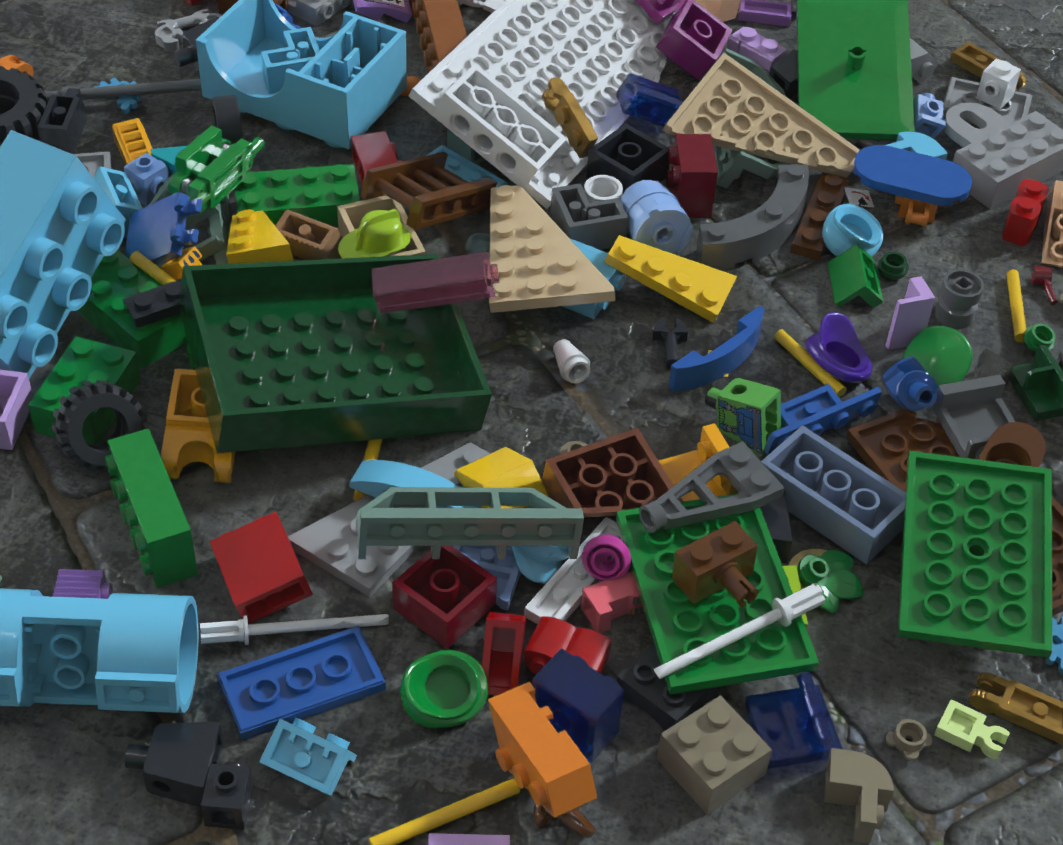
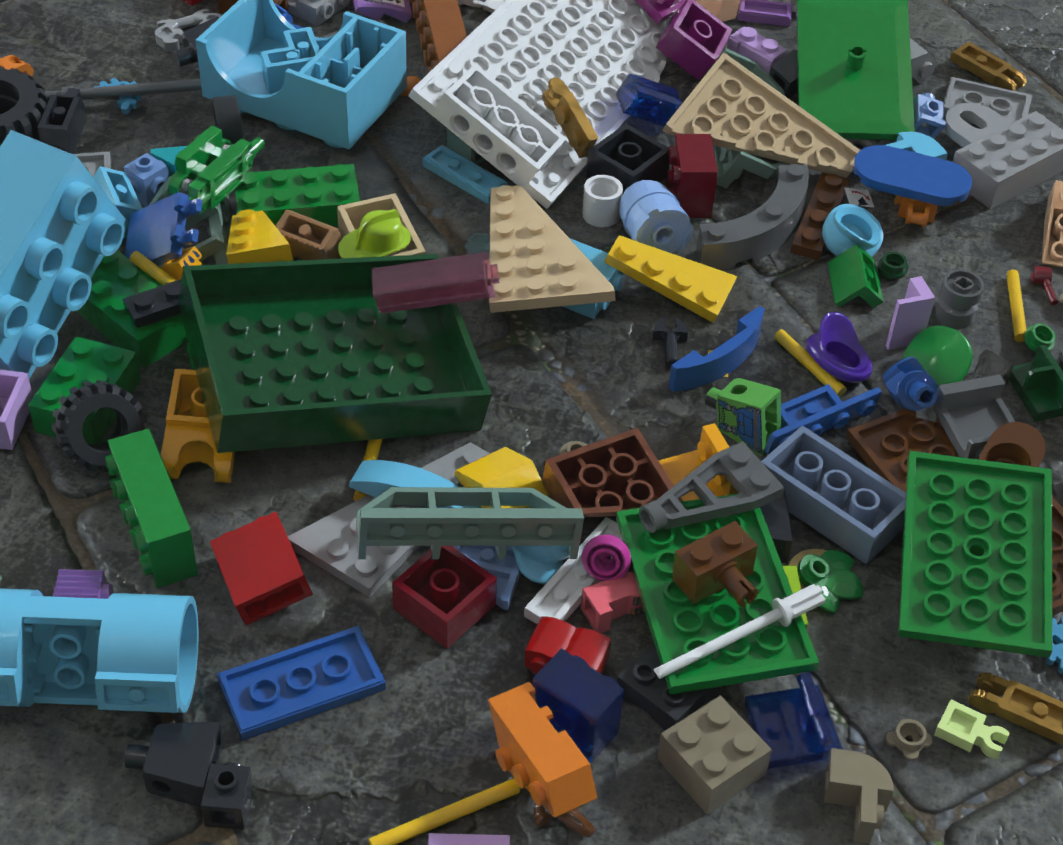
(131, 139): light orange slope -> none
(241, 630): white piece -> none
(306, 756): medium azure bracket -> none
(372, 151): brick -> none
(426, 206): reddish brown fence -> none
(443, 689): green piece -> none
(503, 651): red slope -> none
(571, 362): white cone -> none
(590, 223): dark grey brick -> none
(998, 83): white brick -> none
(1025, 212): red brick -> none

